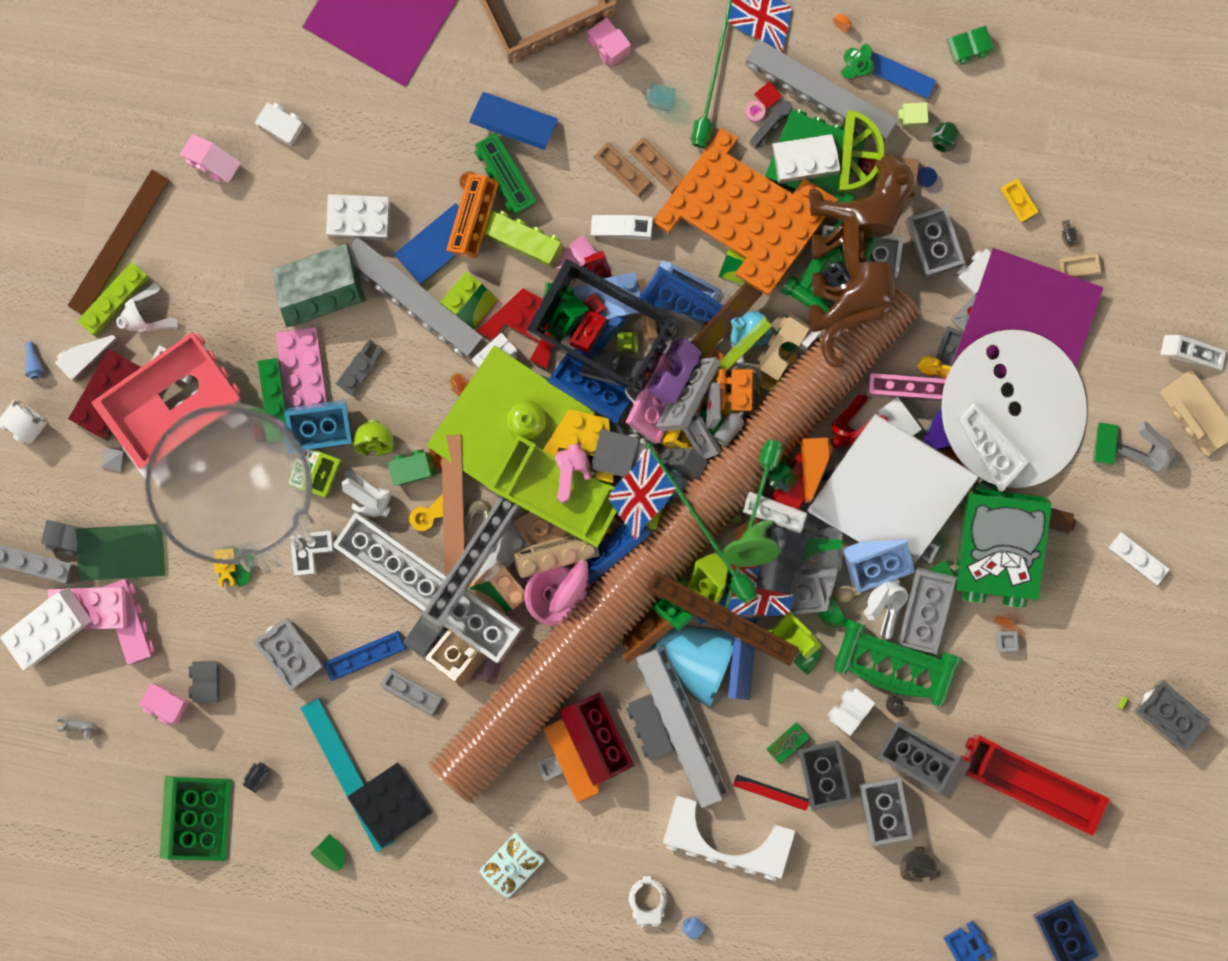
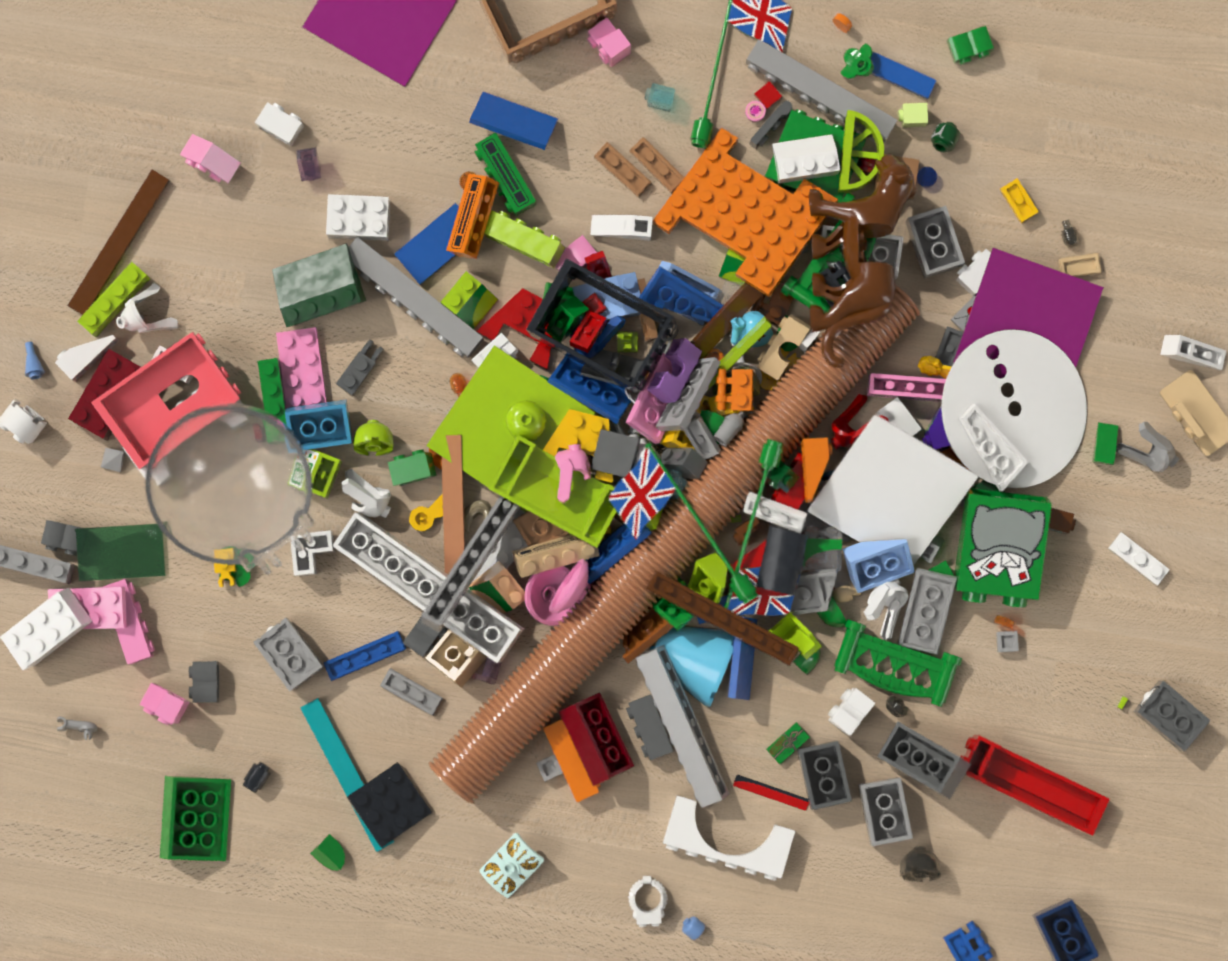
(308, 164): none -> brick
(713, 405): light grey tile -> none
(753, 547): bright green piece -> none
(777, 306): none -> reddish brown plate

